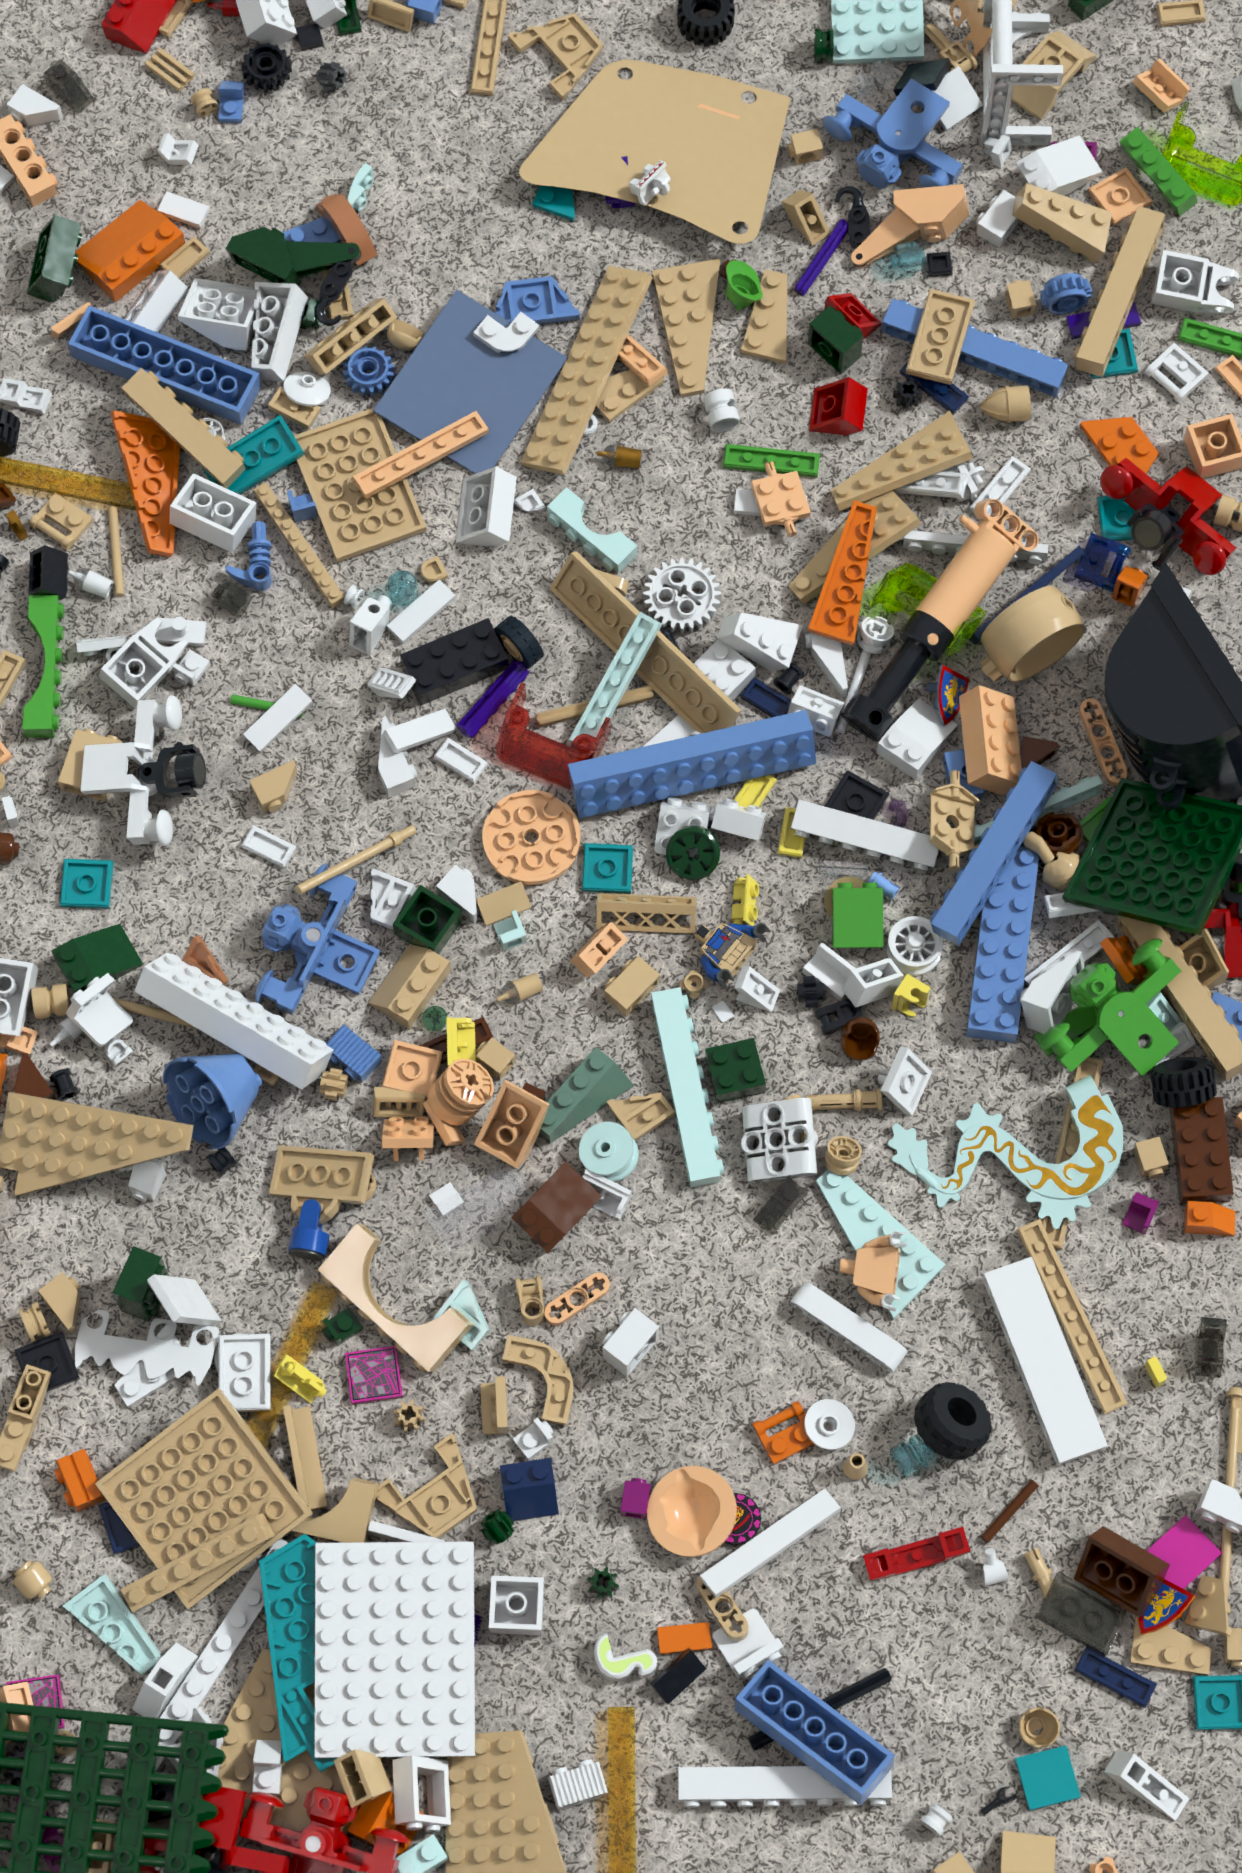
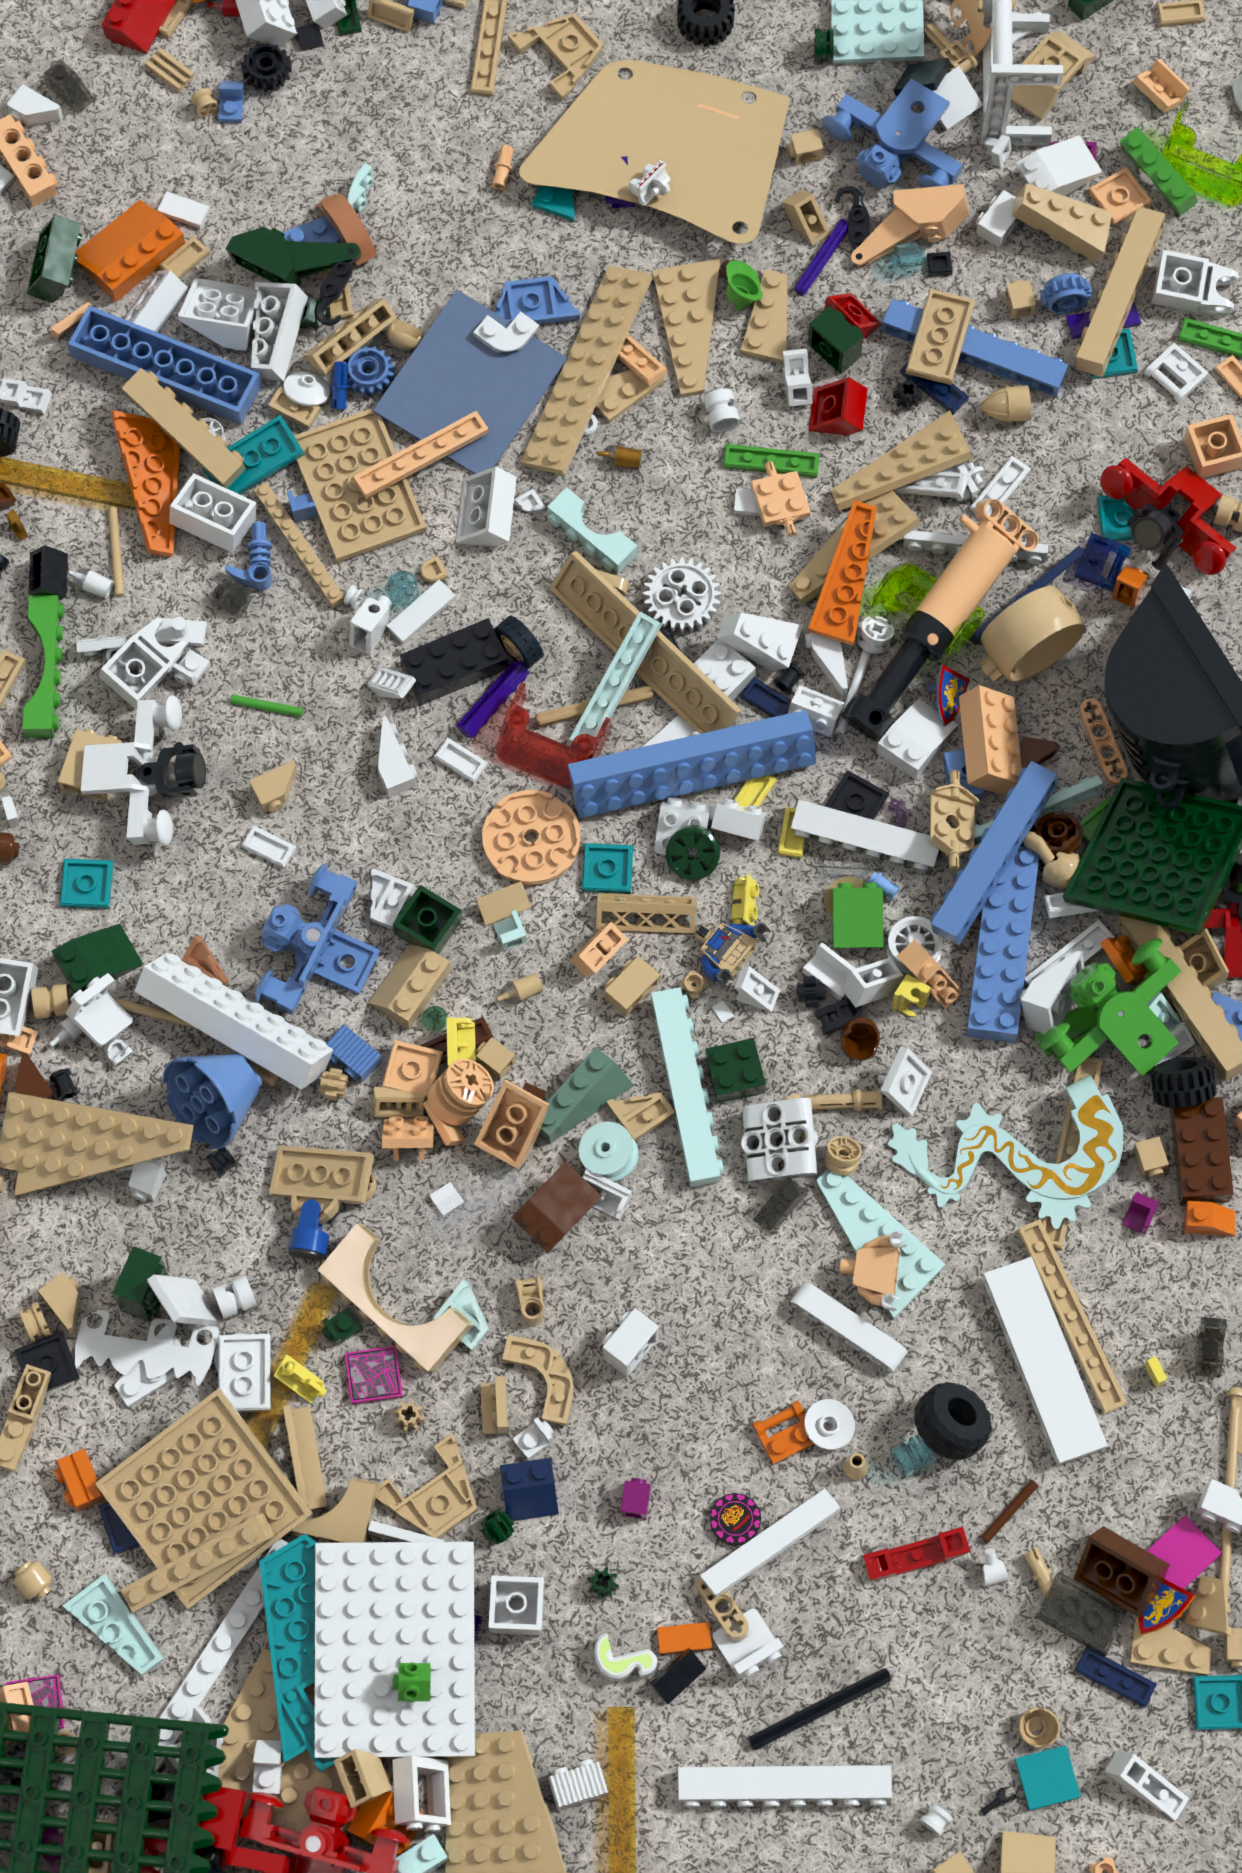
(66, 516): tan plate -> none
(164, 1681): white slope -> none
(177, 151): white bracket -> none
(234, 1297): none -> white wheel
(278, 718): white tile -> none
(331, 76): dark grey gear -> none
(339, 385): none -> blue axle
(392, 840): tan bar -> none
(413, 1681): none -> bright green brick
(419, 731): white tile -> none
(459, 889): white slope -> none
(503, 167): none -> light nougat axle
(588, 1282): light nougat beam -> none
(691, 1511): light nougat piece -> none
(797, 377): none -> white brick
(814, 1732): medium blue brick -> none
(929, 972): none -> light nougat slope
(1120, 440): orange wing -> none

